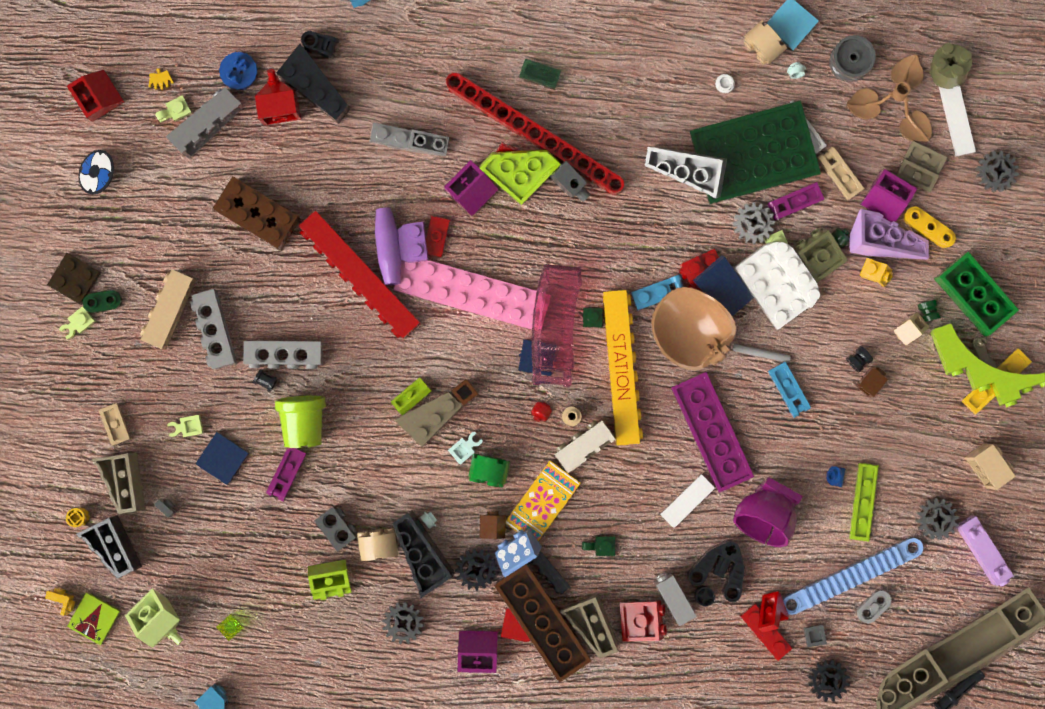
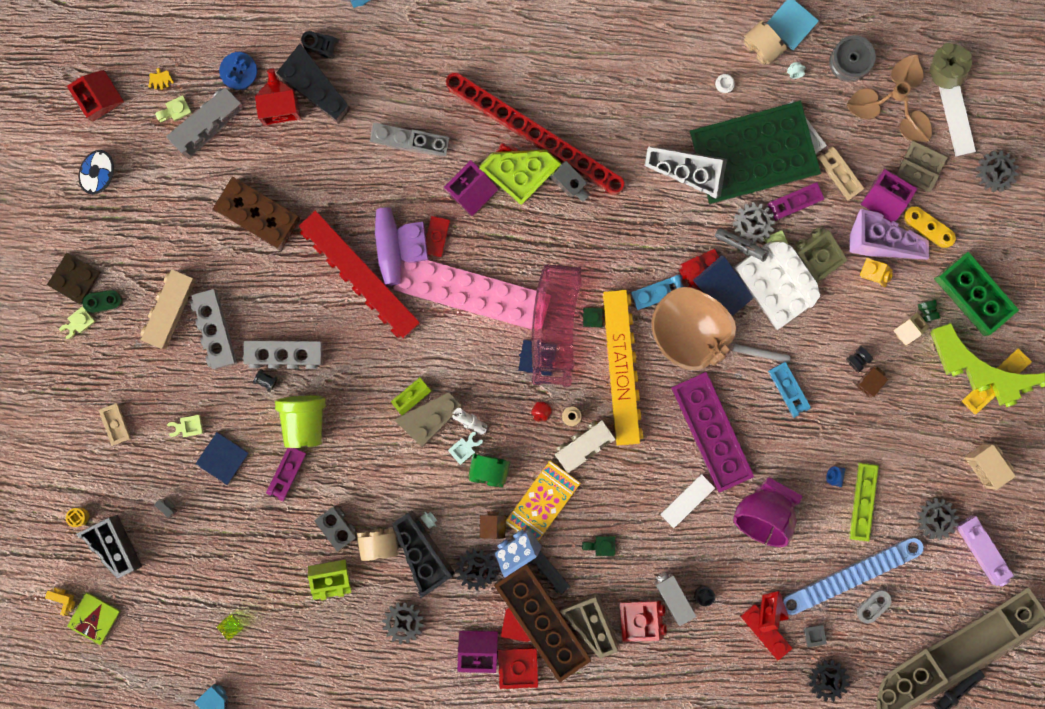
(123, 481): dark tan wedge -> none
(154, 619): yellowish green piece -> none
(464, 392): reddish brown brick -> none
(470, 421): none -> white pin
(518, 668): none -> red plate
(540, 74): clear green plate -> none
(736, 573): black connector -> none
(759, 252): none -> dark grey pin
(841, 237): dark green piece -> none
(980, 351): dark tan arm -> none

